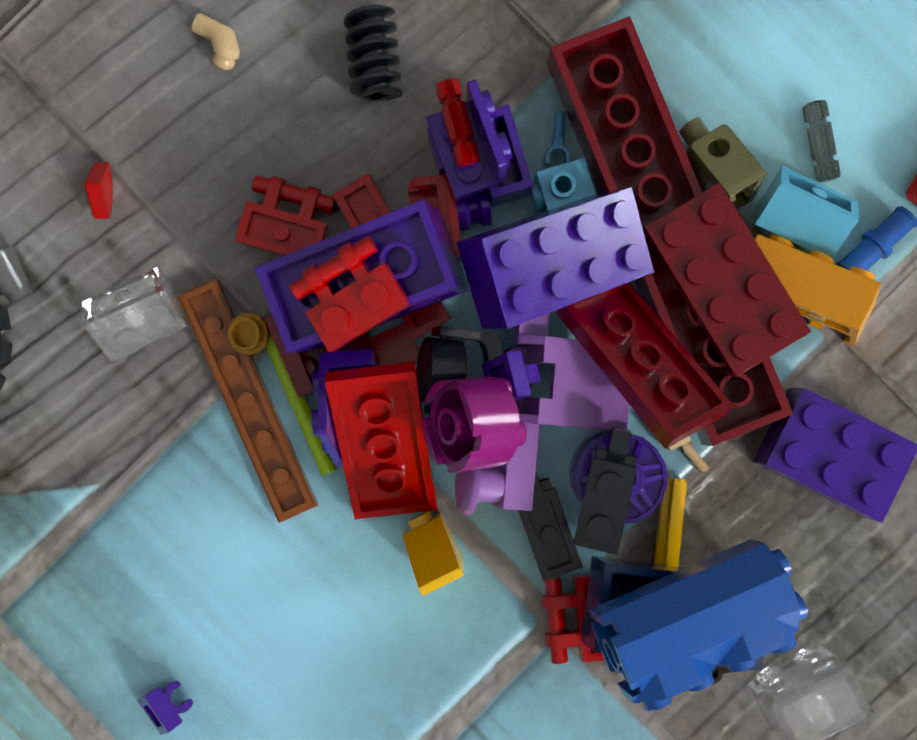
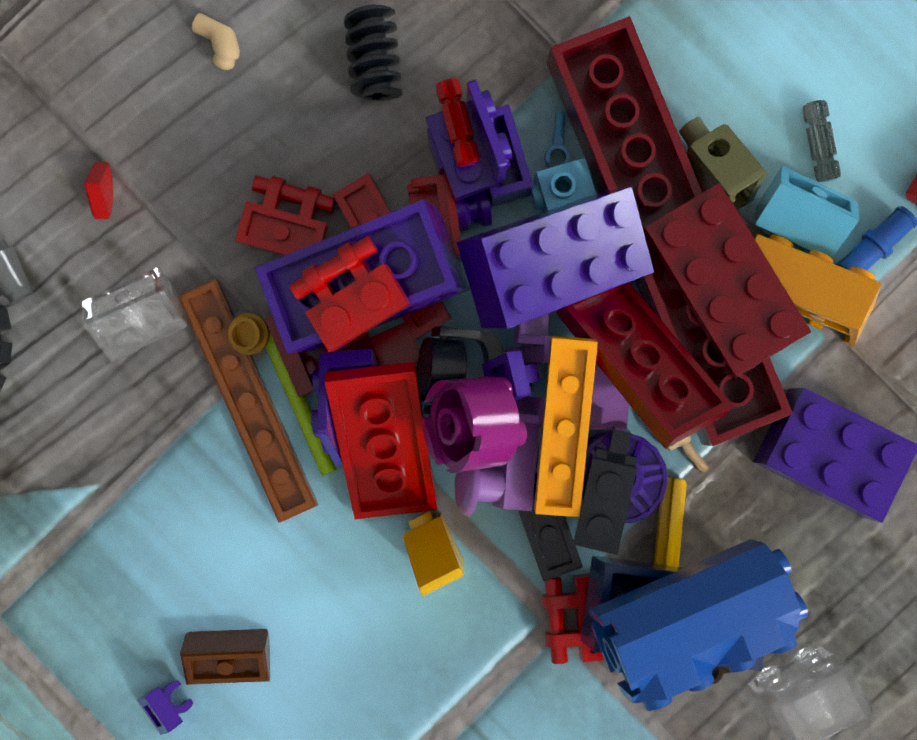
(226, 656): none -> reddish brown slope
(565, 425): none -> light orange plate

